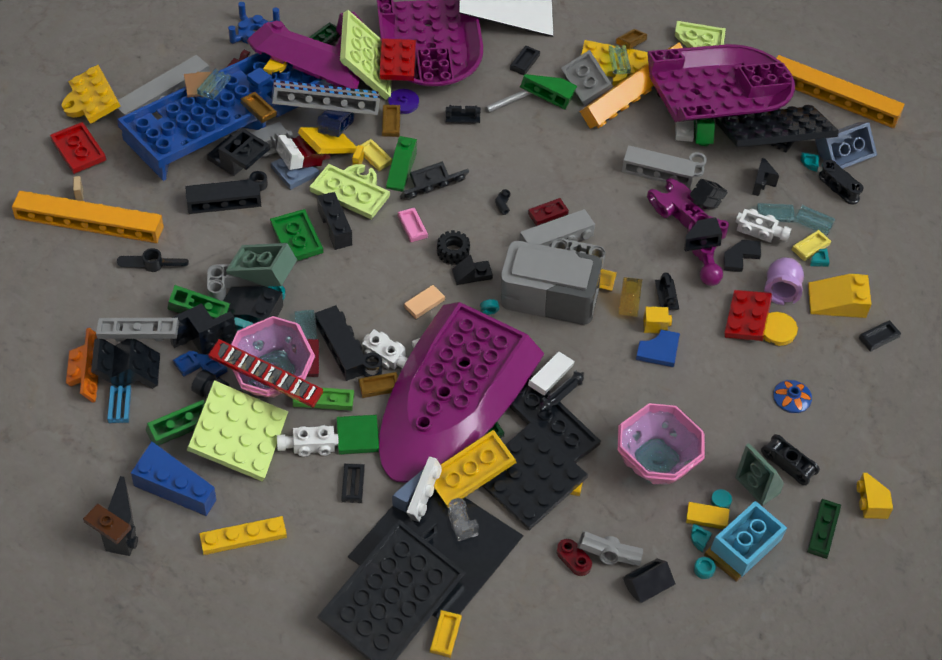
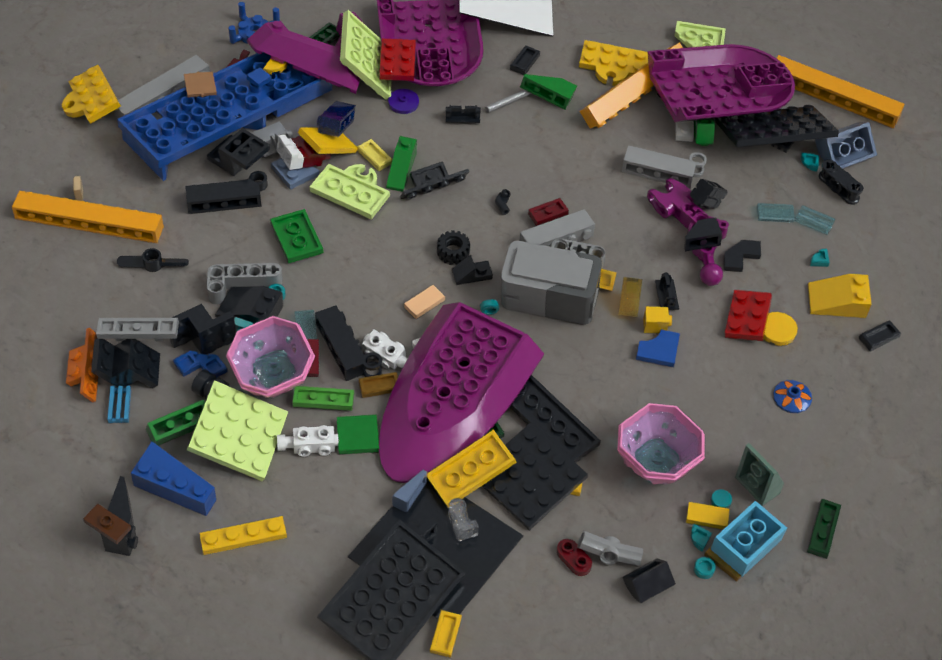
(78, 147): red plate -> none
(185, 299): green slope -> none
(210, 83): clear light blue tile -> none
(258, 107): pearl gold tile -> none
(263, 263): sand green slope -> none
(266, 373): tile -> none
(325, 97): light grey brick -> none
(333, 215): black arch -> none
(352, 497): black tile -> none
(358, 155): yellow tile -> none
(391, 121): pearl gold tile -> none
(412, 224): bright pink tile -> none
(424, 489): white plate -> none
(551, 373): white tile -> none
(562, 391): black wheel -> none
(588, 77): light grey plate -> none
(618, 51): clear light blue tile -> none
(631, 38): pearl gold tile -> none
(761, 226): white brick -> none
(766, 176): black slope -> none
(782, 452): black piece -> none
(784, 280): lavender tile -> none
(810, 245): light yellow tile -> none
(874, 499): yellow slope -> none

